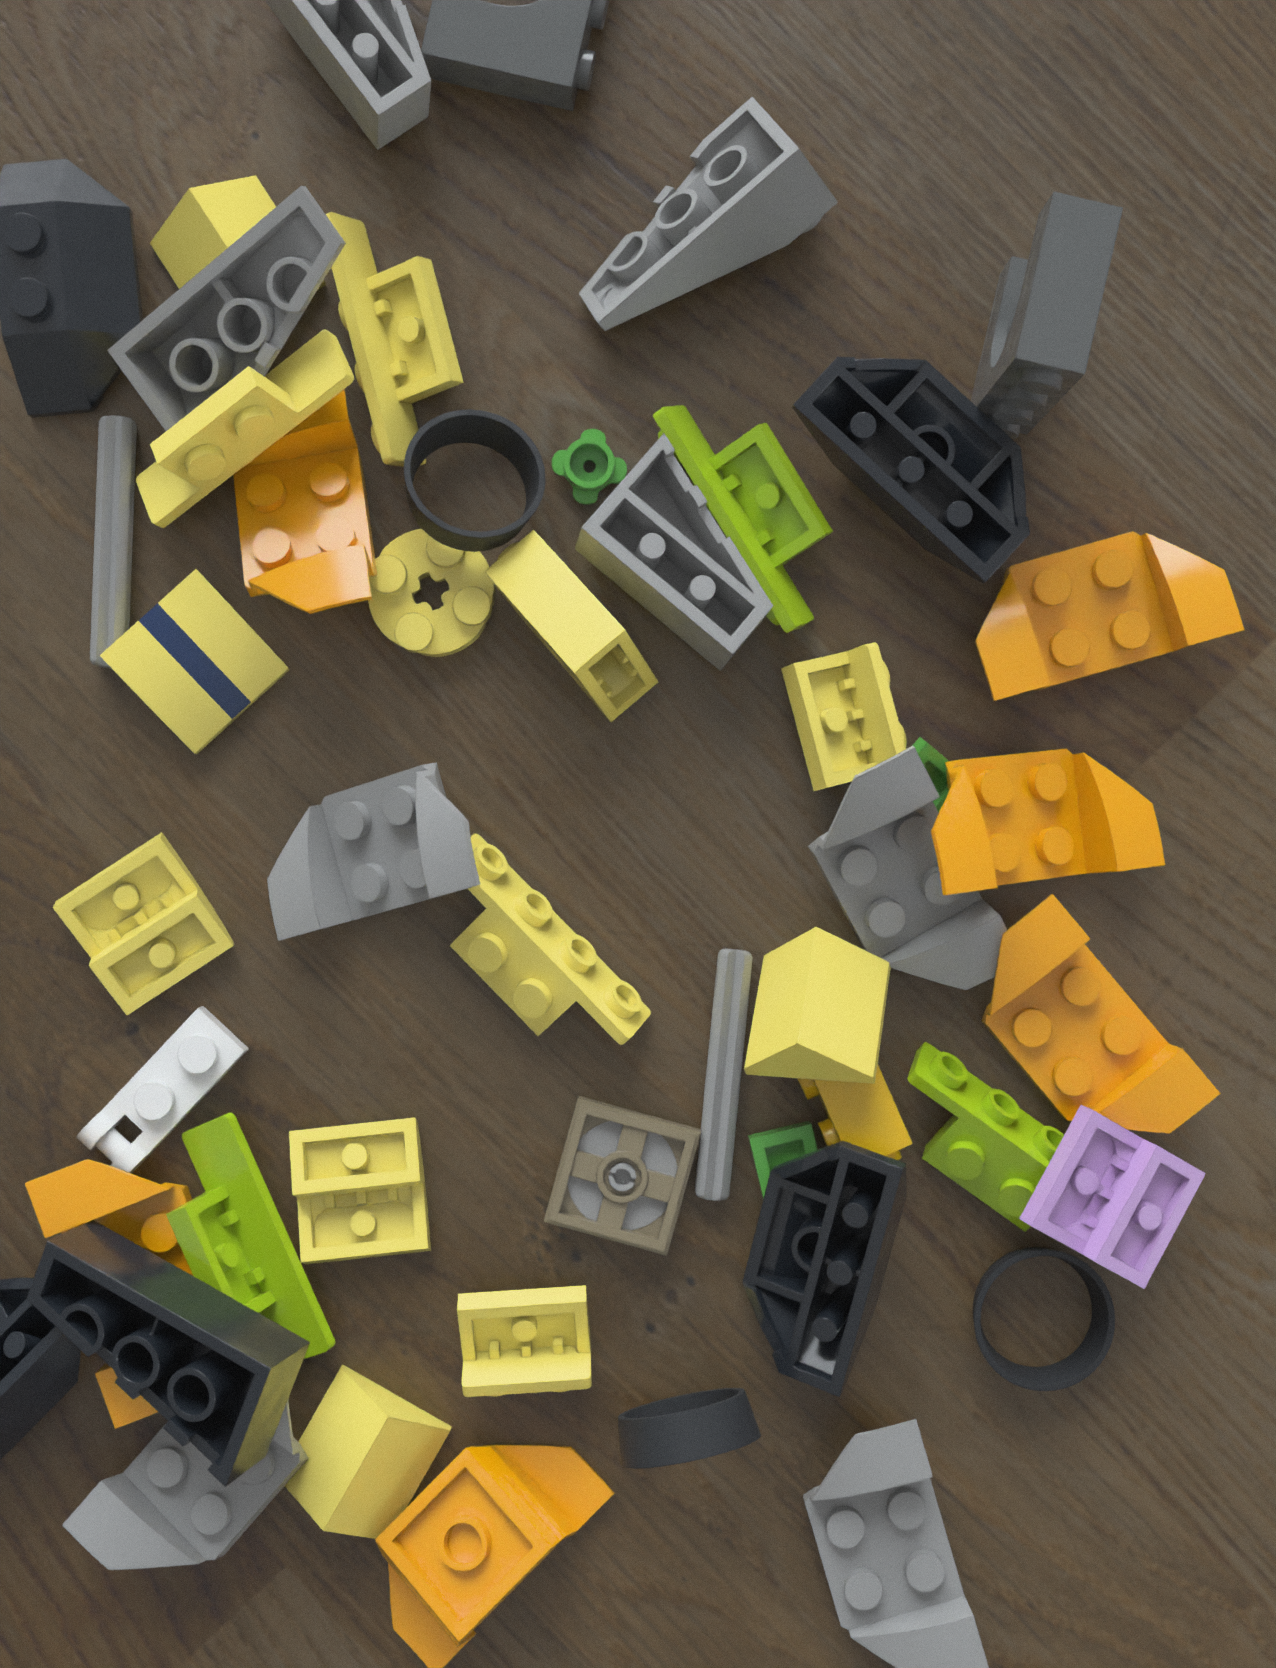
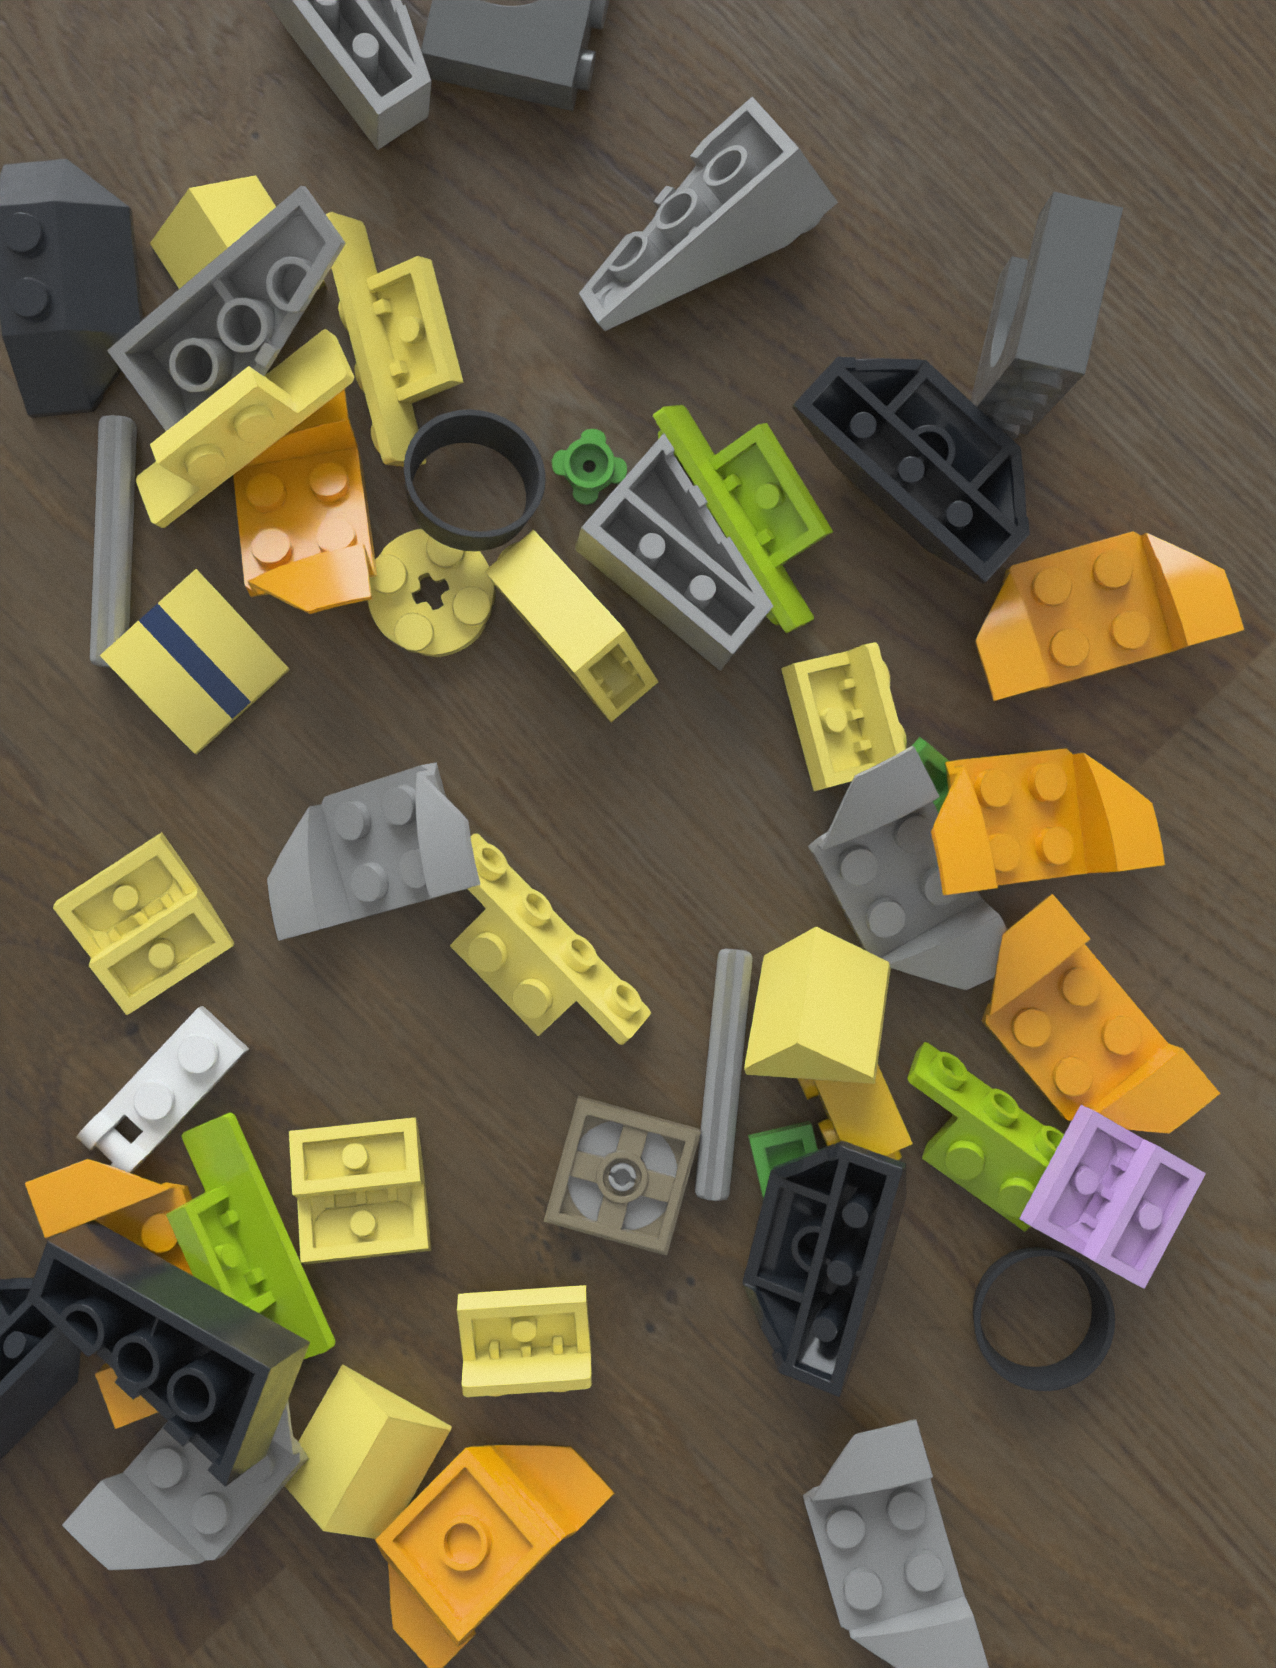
(686, 1428): black tyre -> none

